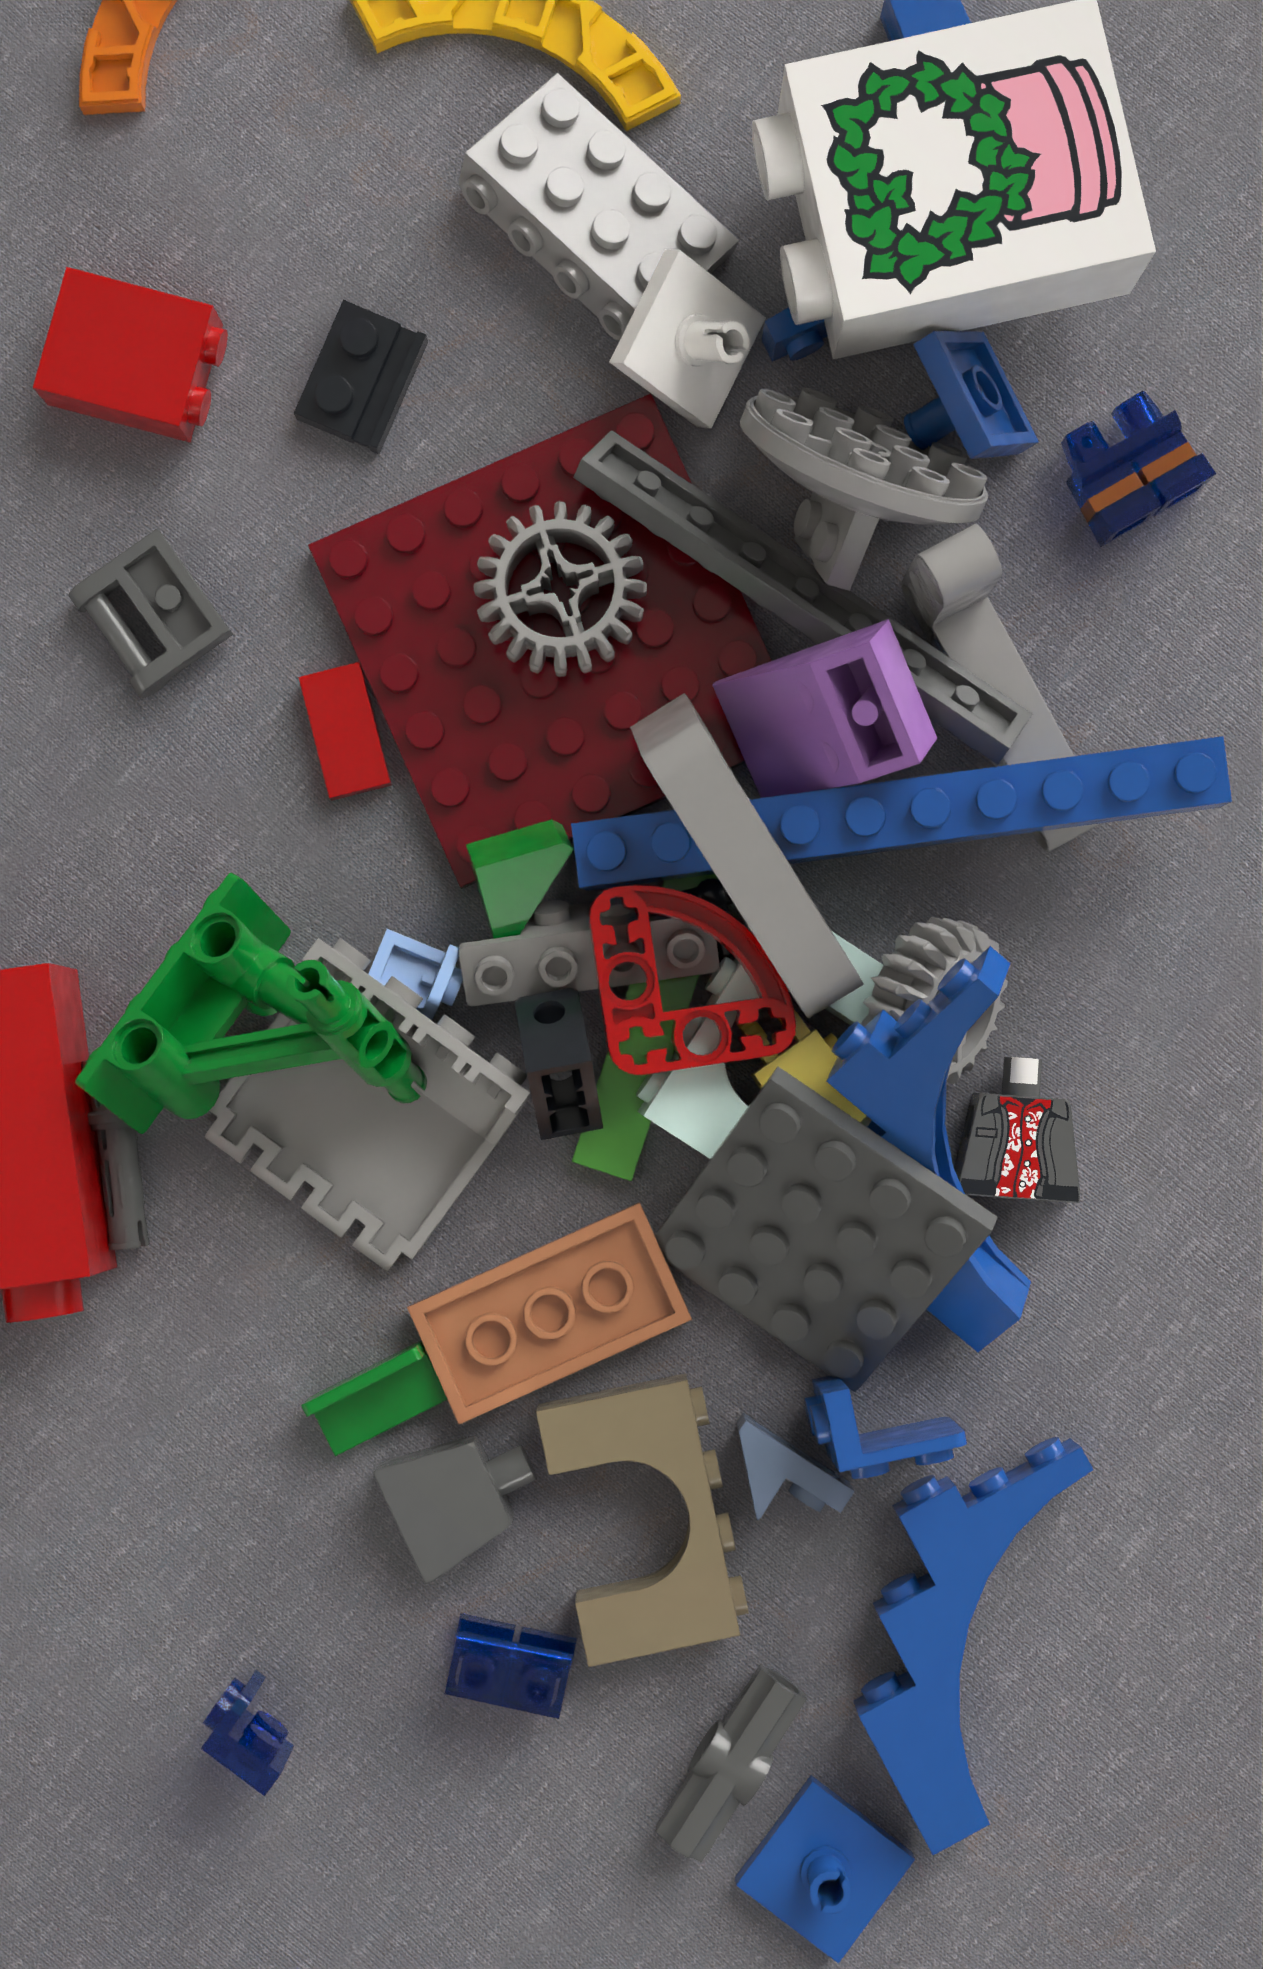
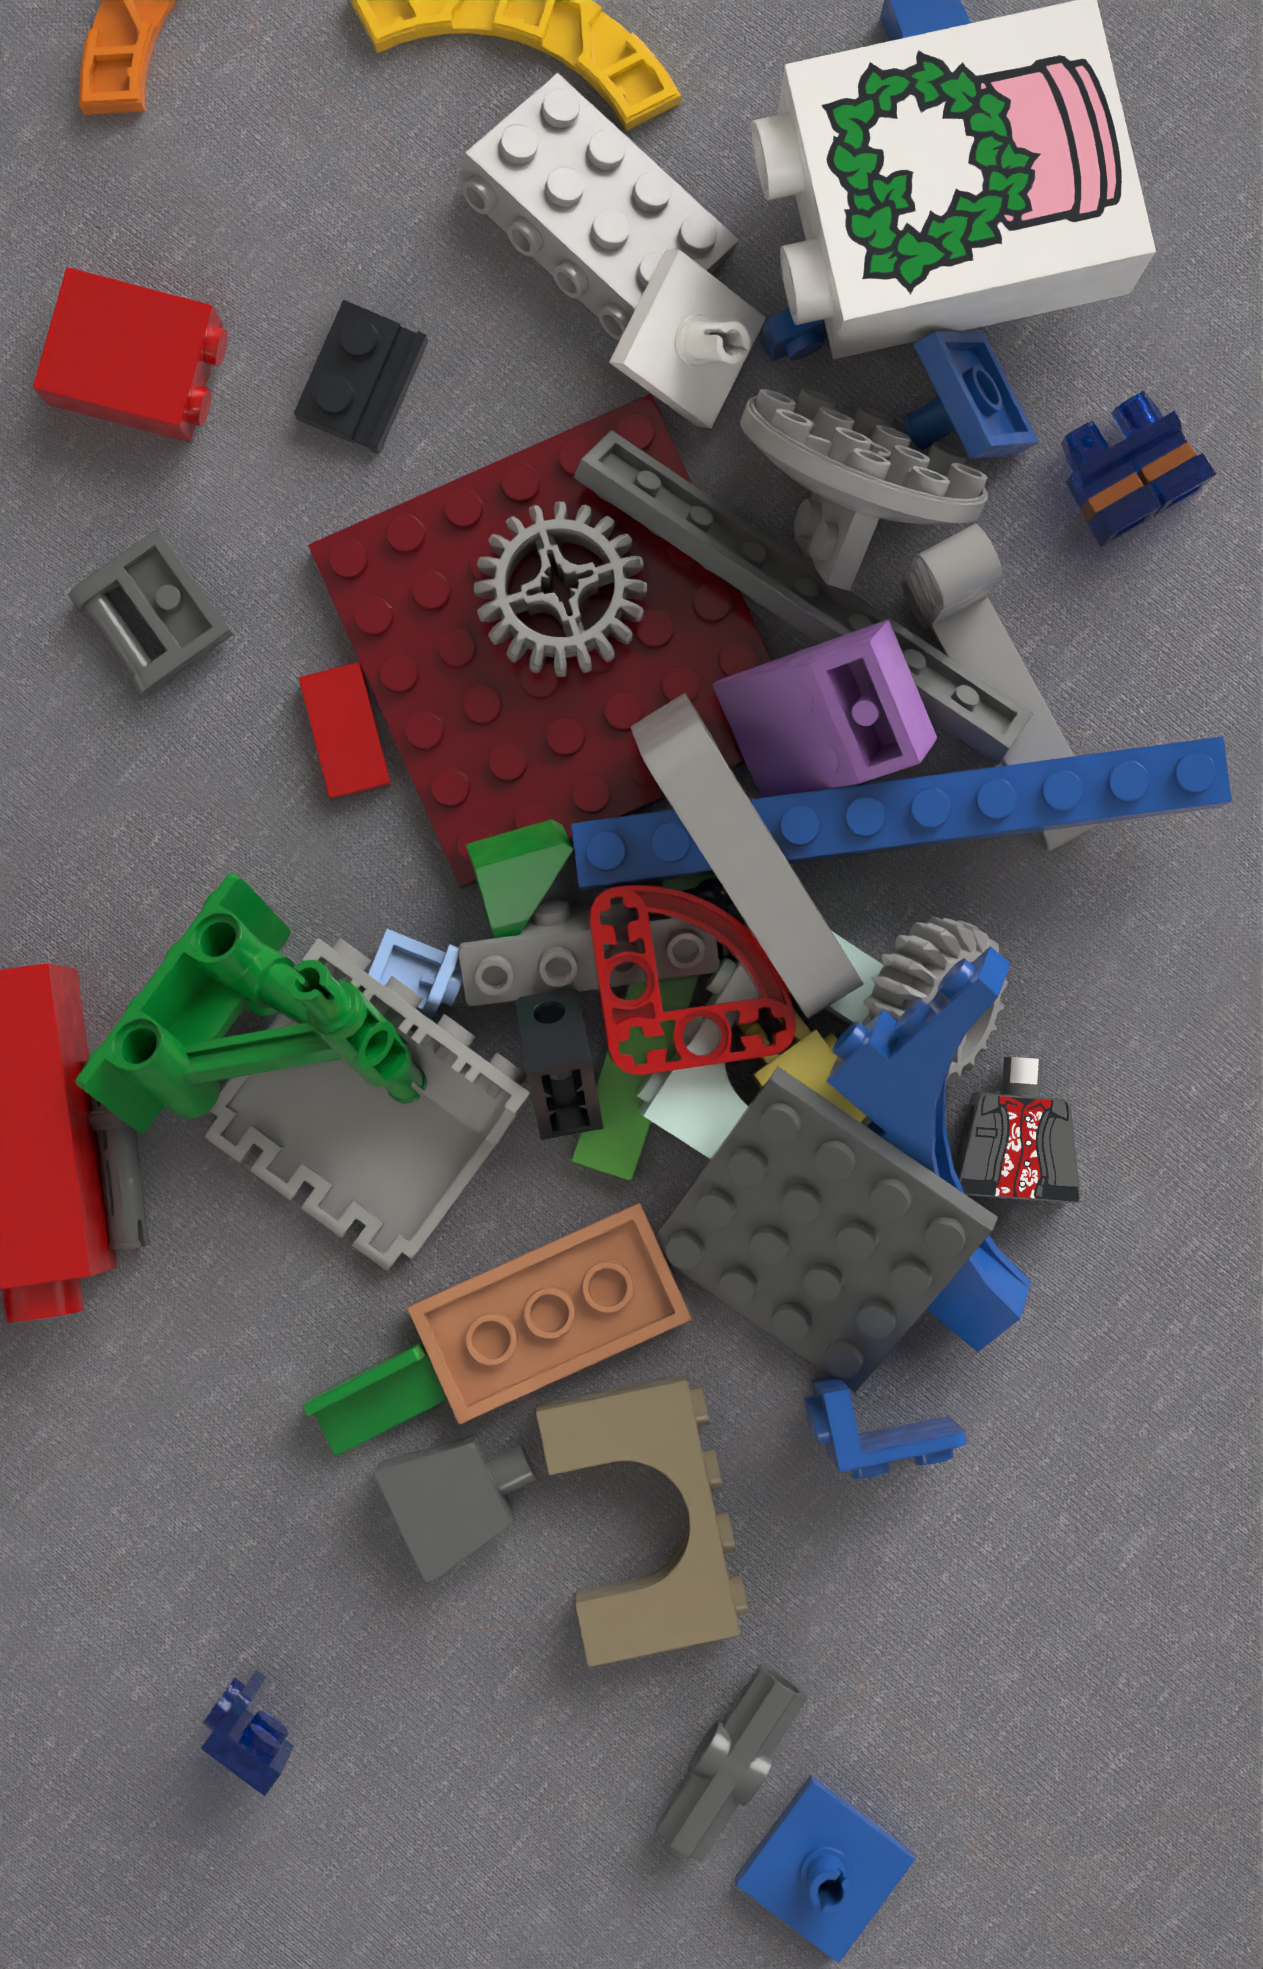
(508, 1673): clear blue hips -> none
(773, 1459): sand blue slope -> none
(928, 1620): blue arch -> none

